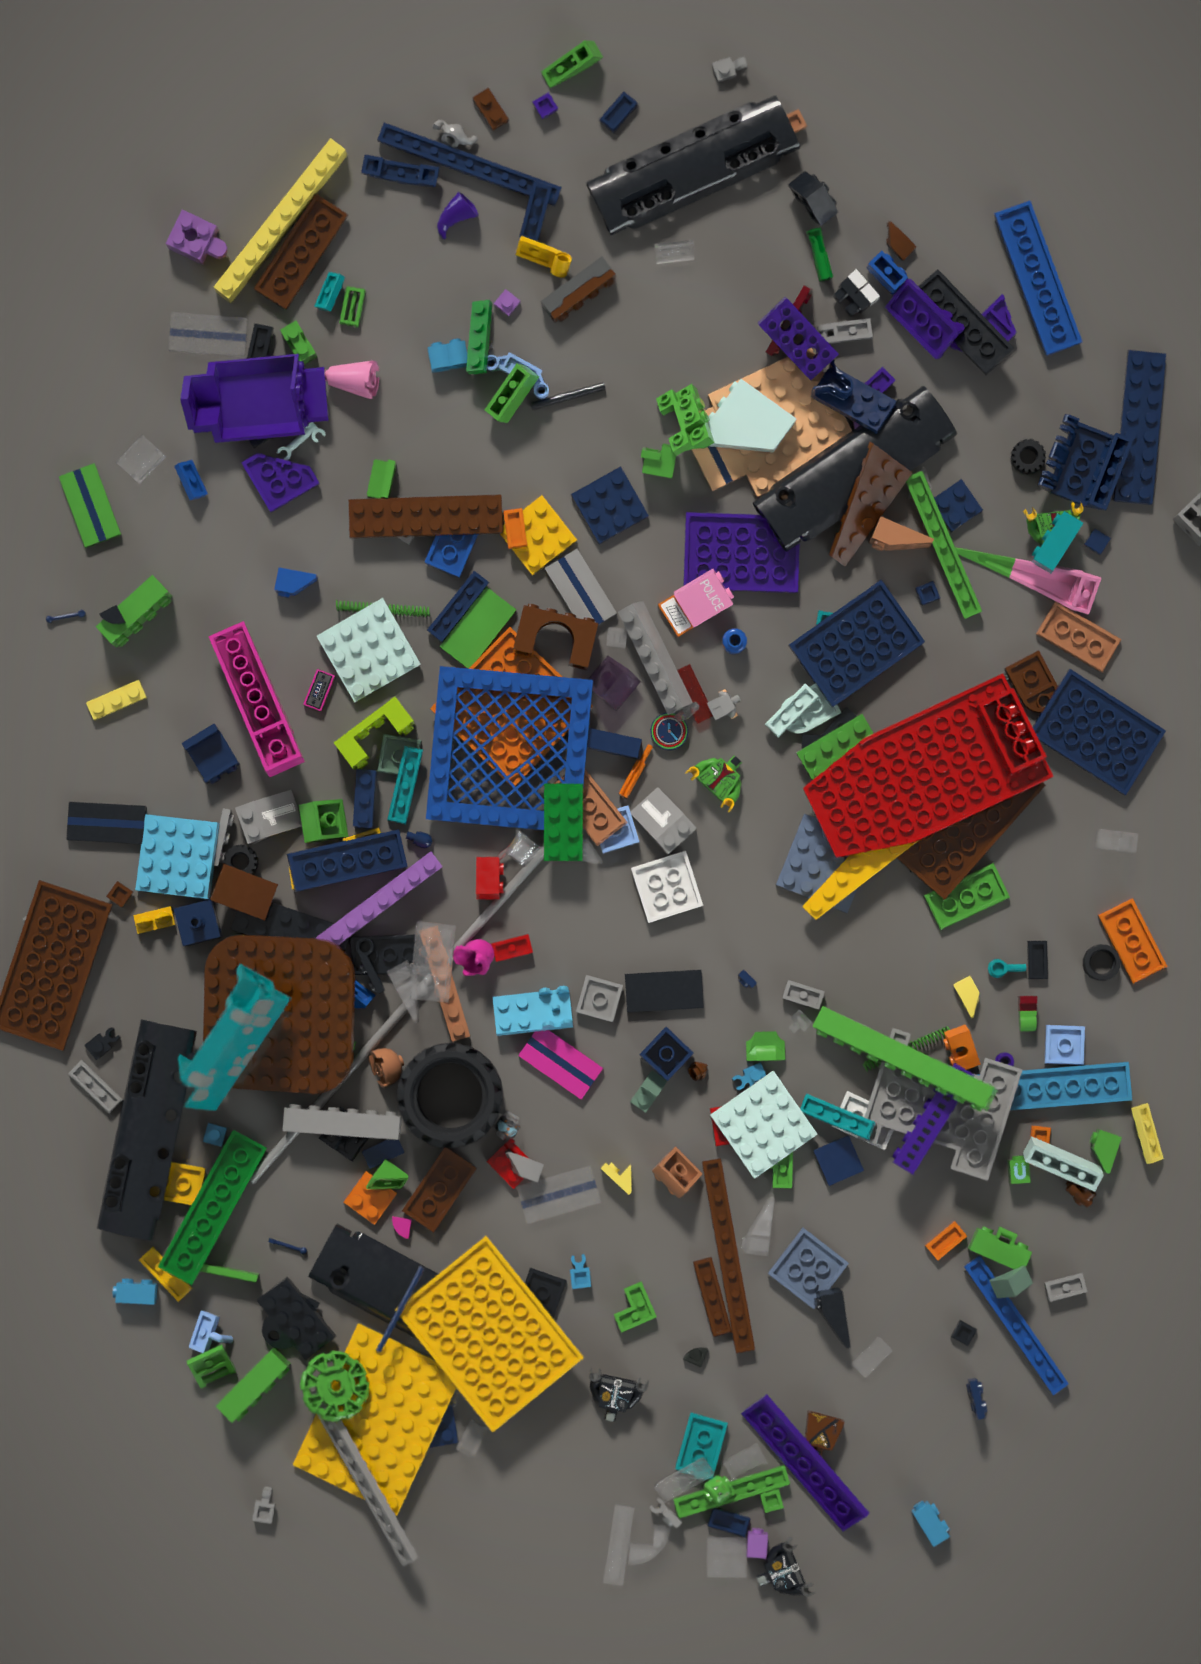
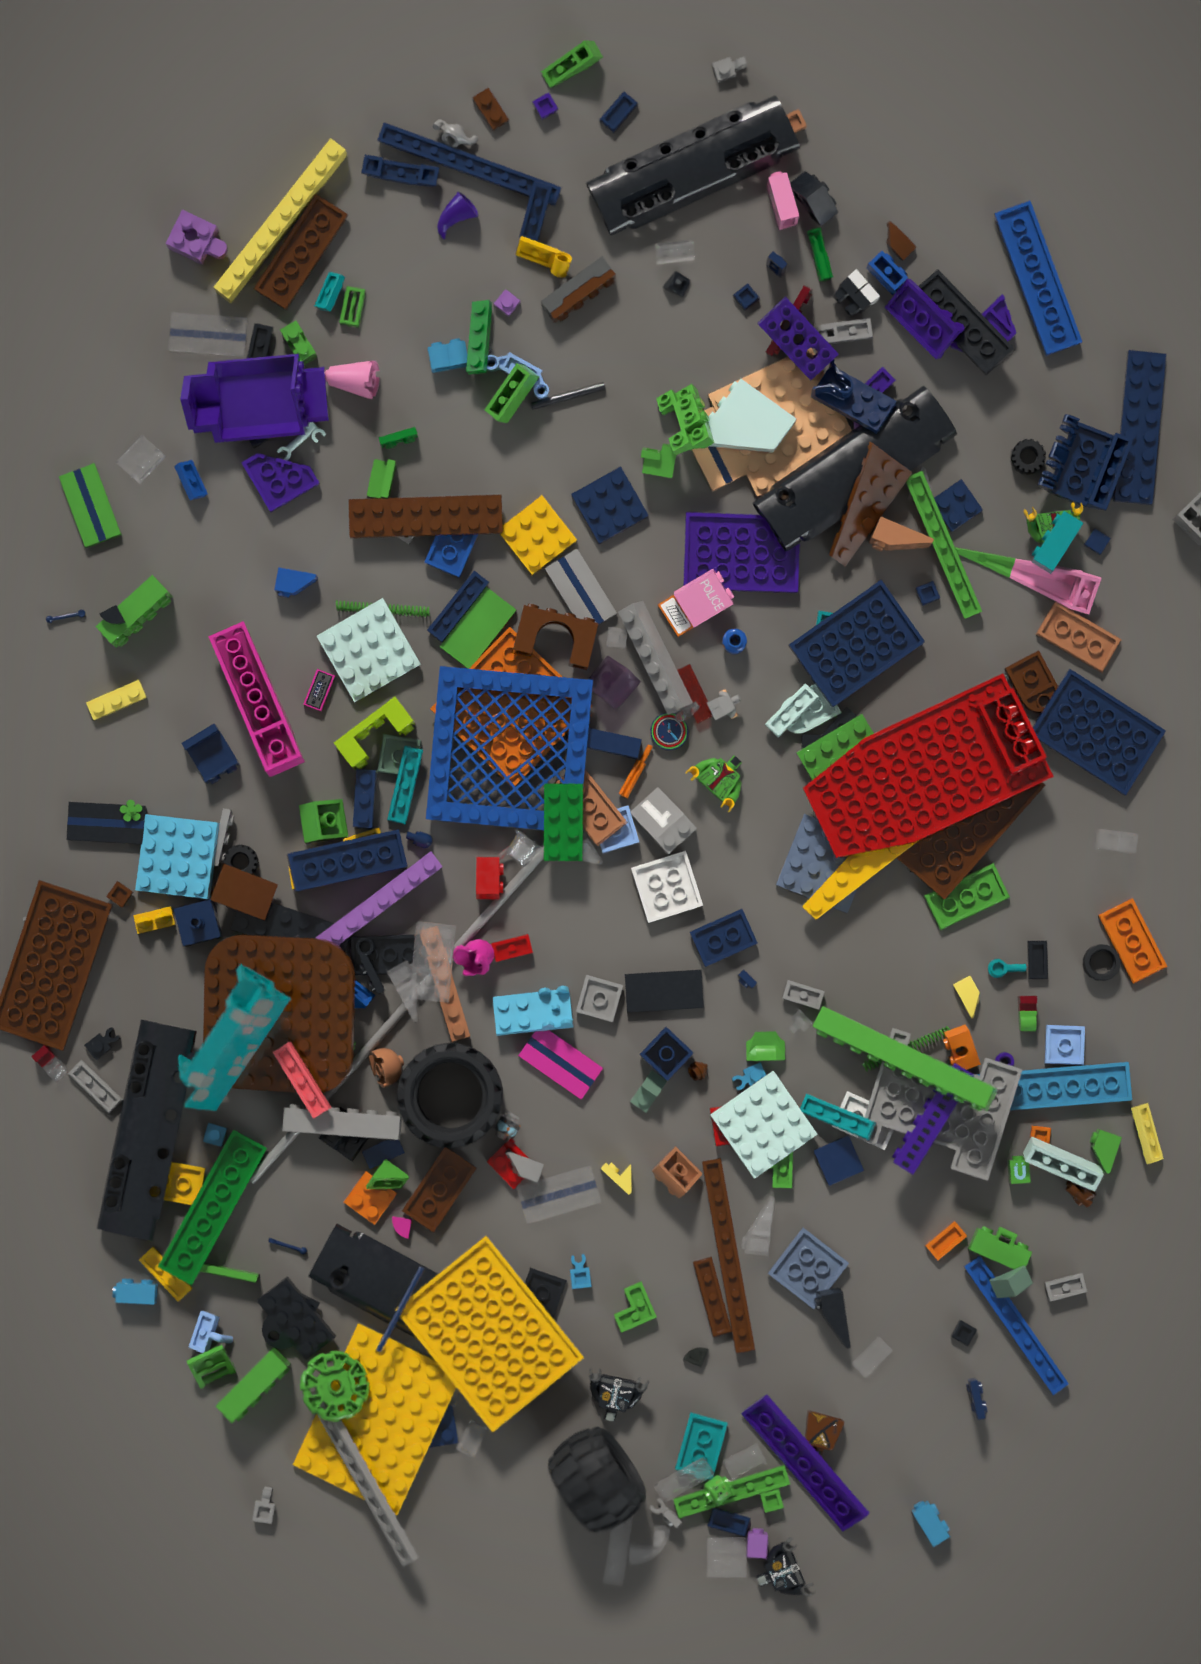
(50, 1063): none -> leg
(131, 810): none -> bright green plant
(269, 817): light grey slope -> none
(301, 1080): none -> coral plate
(391, 440): none -> green plate
(515, 528): orange tile -> none
(596, 1479): none -> black tyre
(677, 284): none -> black slope
(723, 937): none -> dark blue plate
(746, 296): none -> dark blue tile
(776, 264): none -> dark blue plate
(782, 200): none -> bright pink brick

